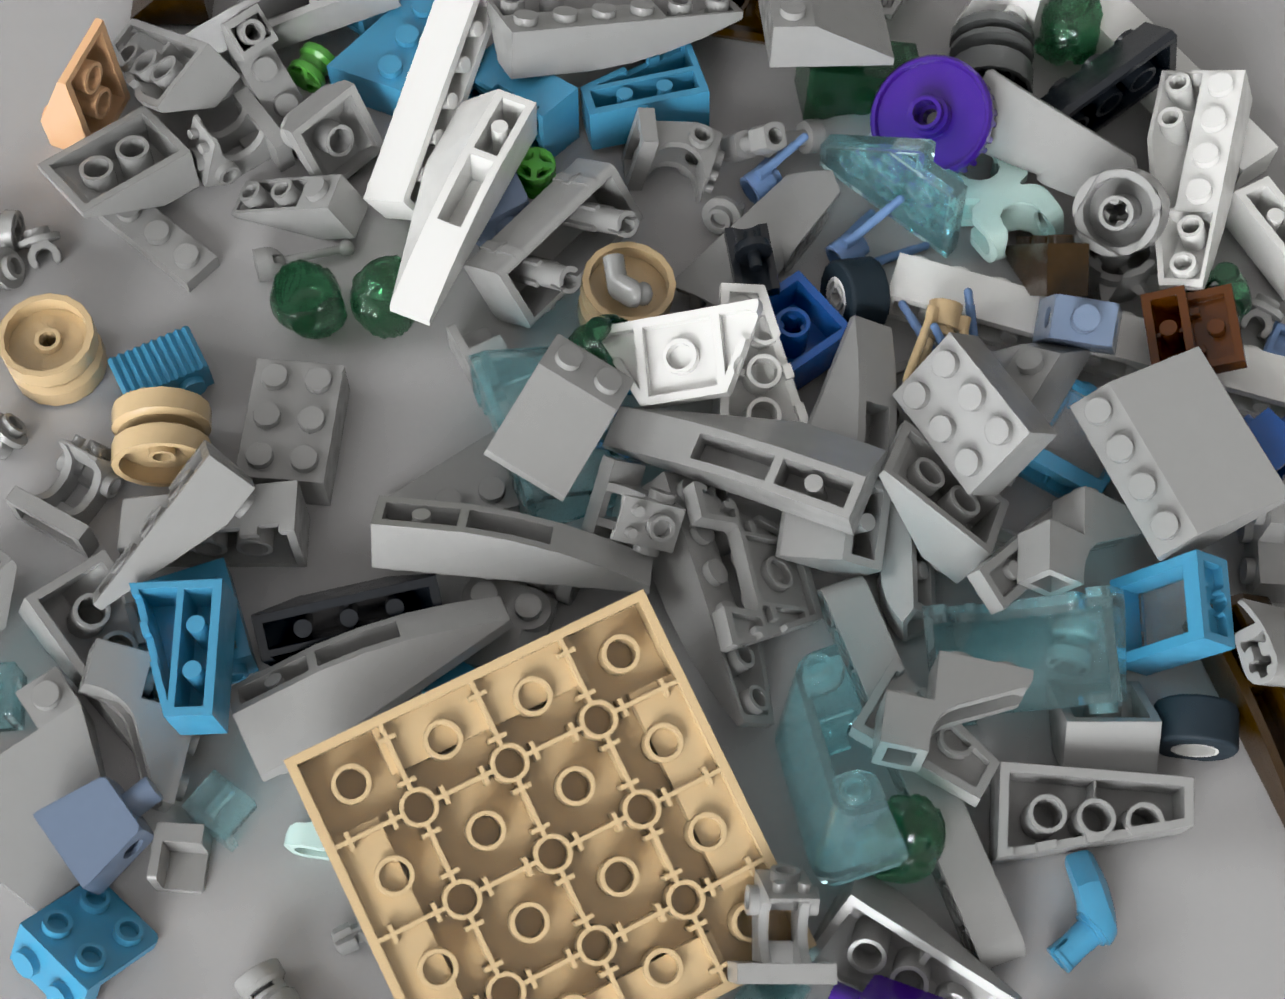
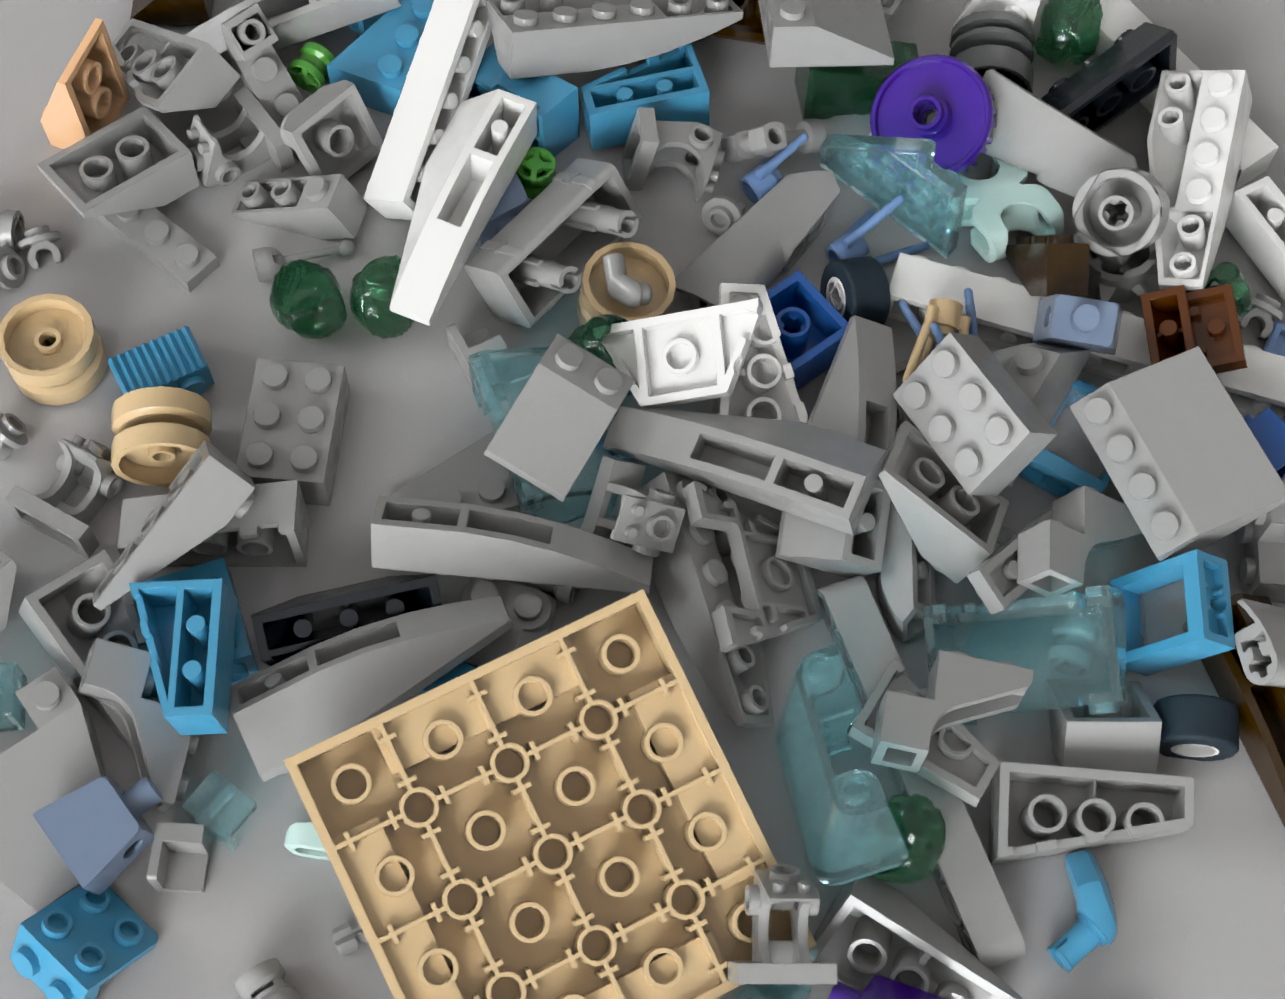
(752, 257): black hips -> none

